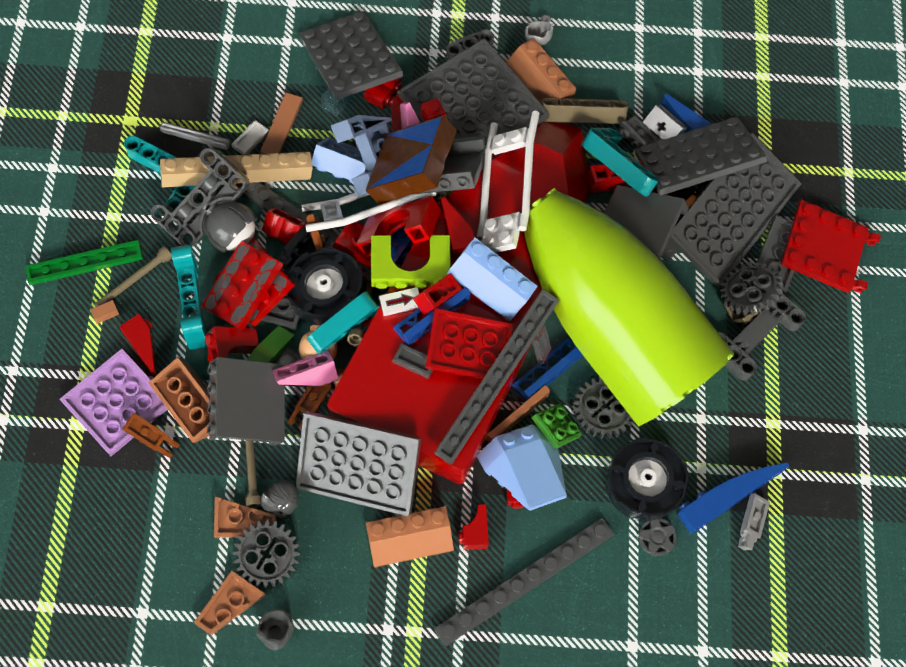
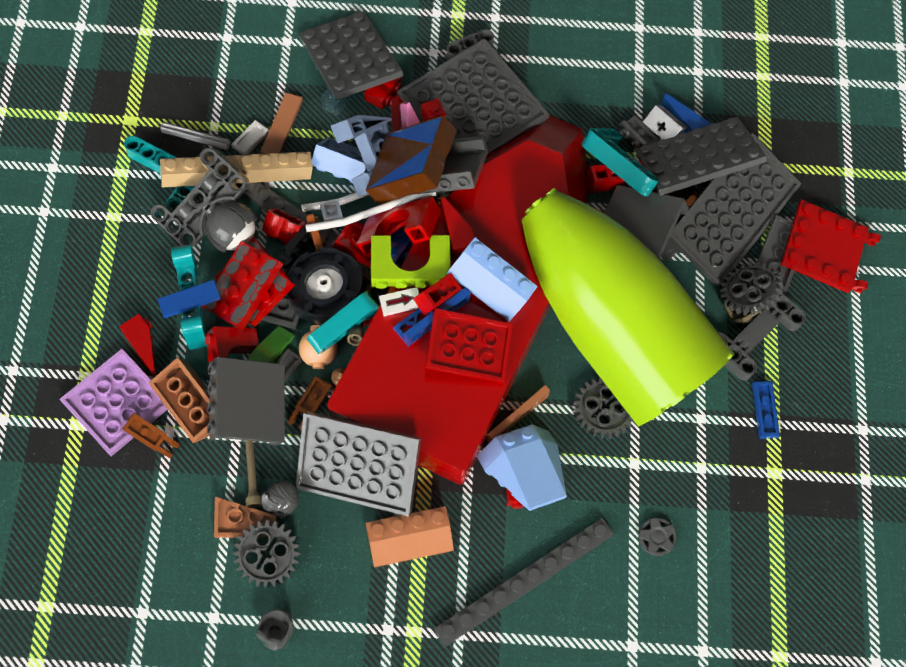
(83, 262): green plate -> none
(104, 312): nougat piece -> none
(162, 256): dark tan piece -> none
(188, 299): none -> blue tile
(228, 602): nougat wing -> none
(310, 371): bright pink slope -> none
(412, 360): dark grey tile -> none
(476, 533): red arch -> none
(496, 377): dark grey plate -> none
(503, 231): white plate -> none
(540, 30): light grey hair -> none
(540, 72): nougat slope -> none
(541, 345): clear tile -> none
(551, 373): blue fence -> none
(557, 426): bright green tile -> none
(585, 110): dark tan beam -> none
(646, 479): black piece -> none
(726, 495): blue slope -> none
(753, 521): light grey hinge -> none
(765, 409): none -> blue tile

